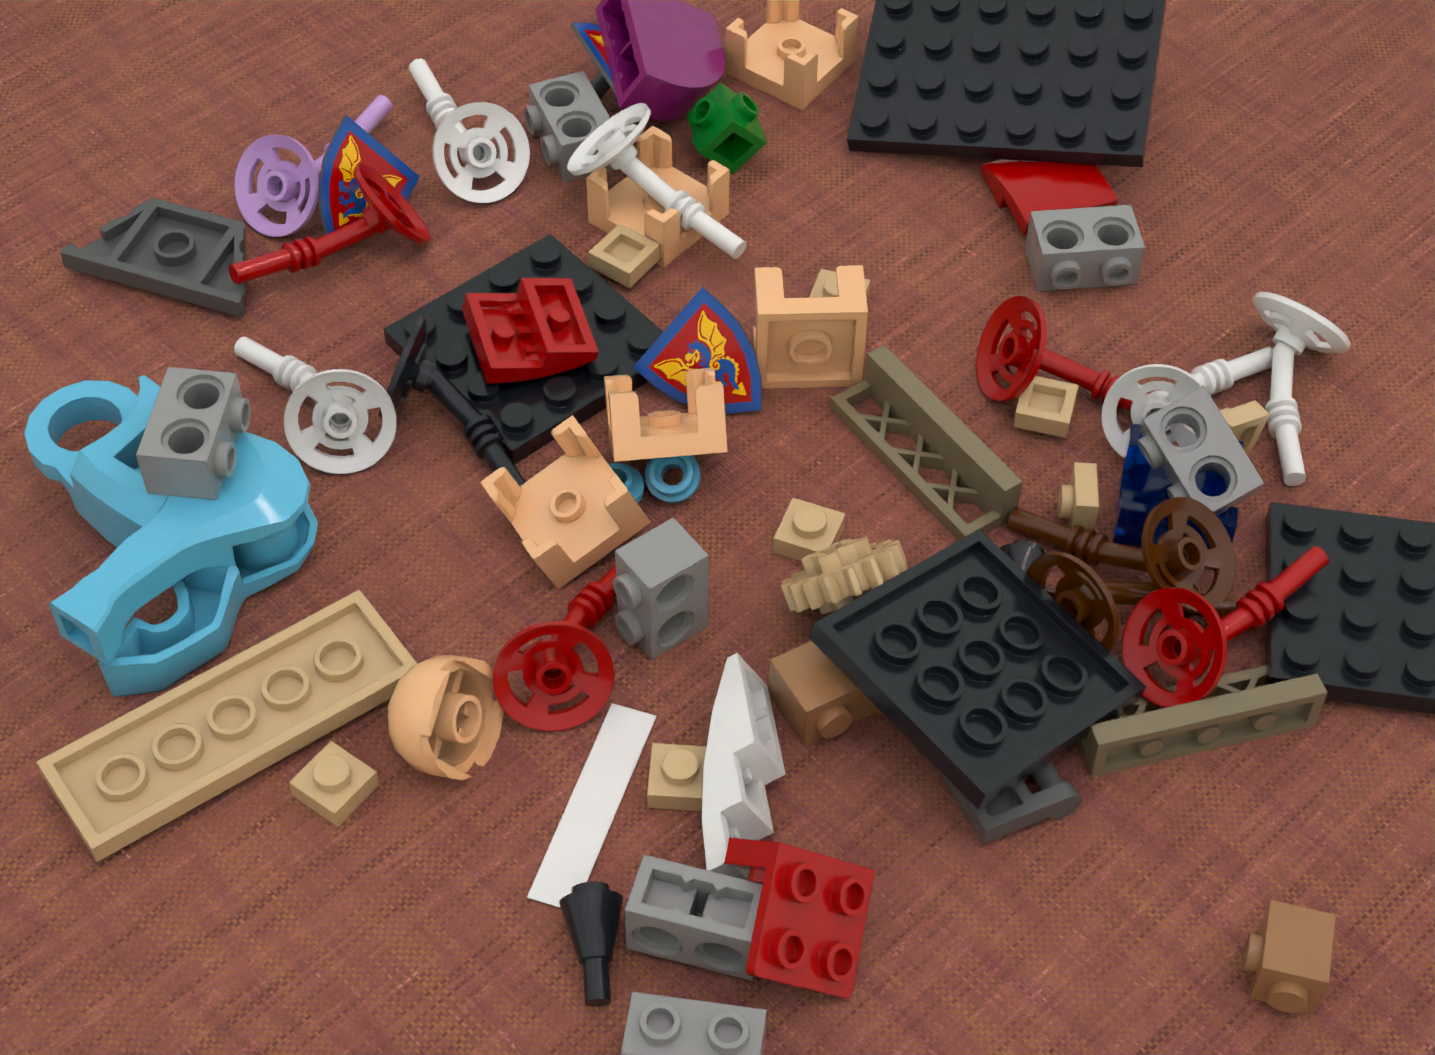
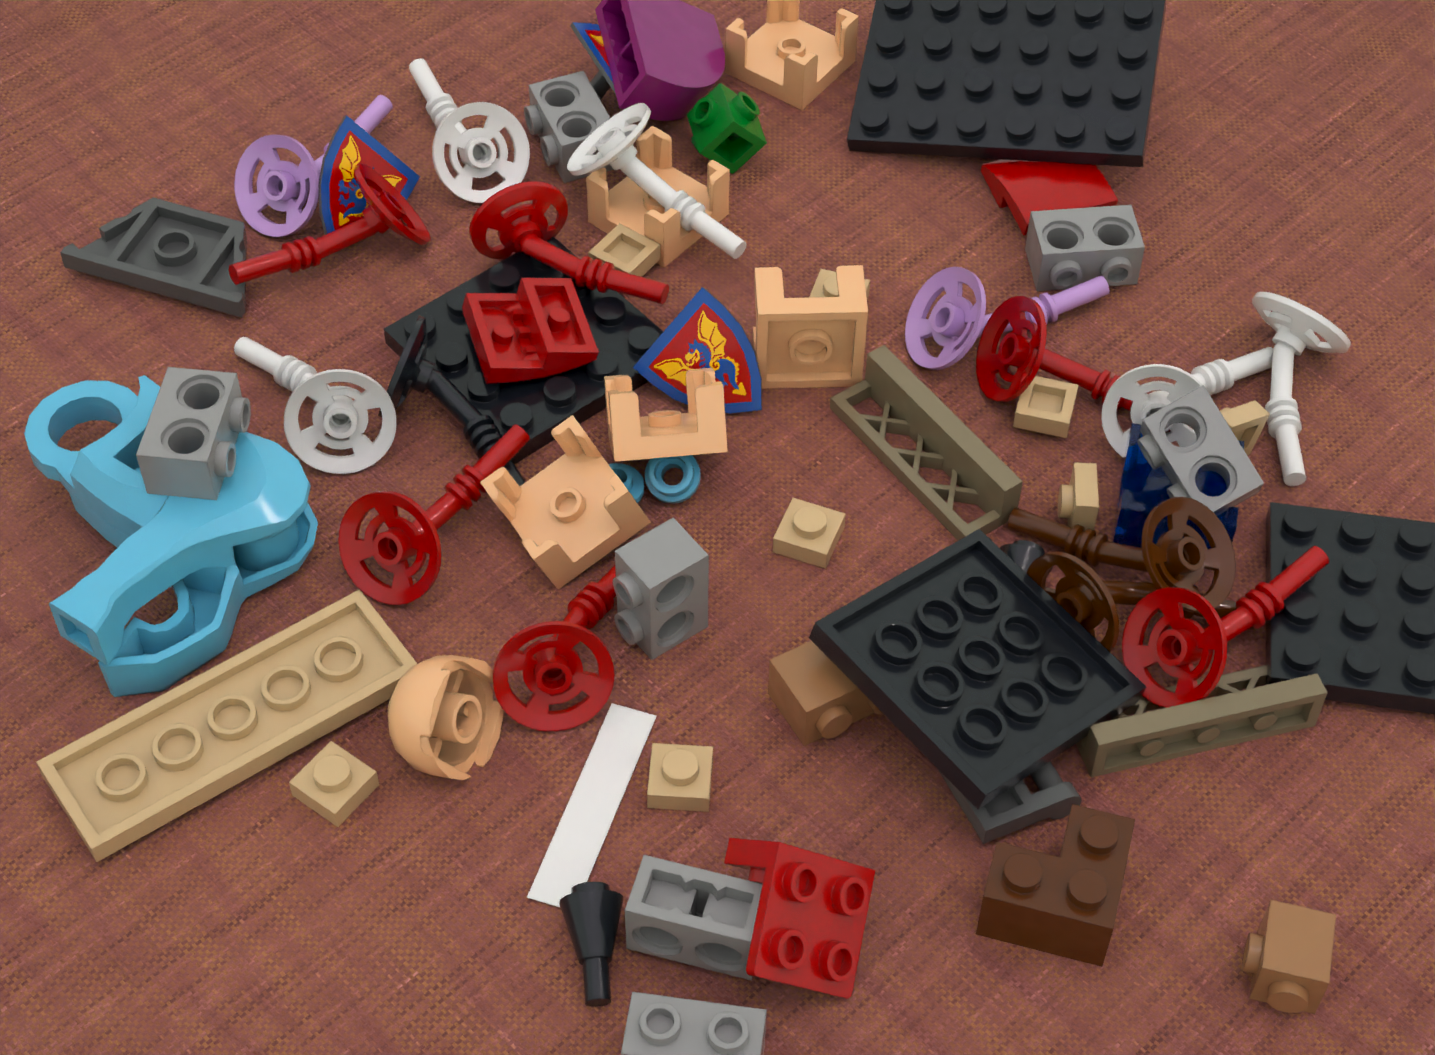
(417, 537): none -> red dish
(527, 231): none -> red dish
(738, 764): white slope -> none
(842, 574): tan gear -> none
(959, 323): none -> lavender dish
(1062, 901): none -> reddish brown brick

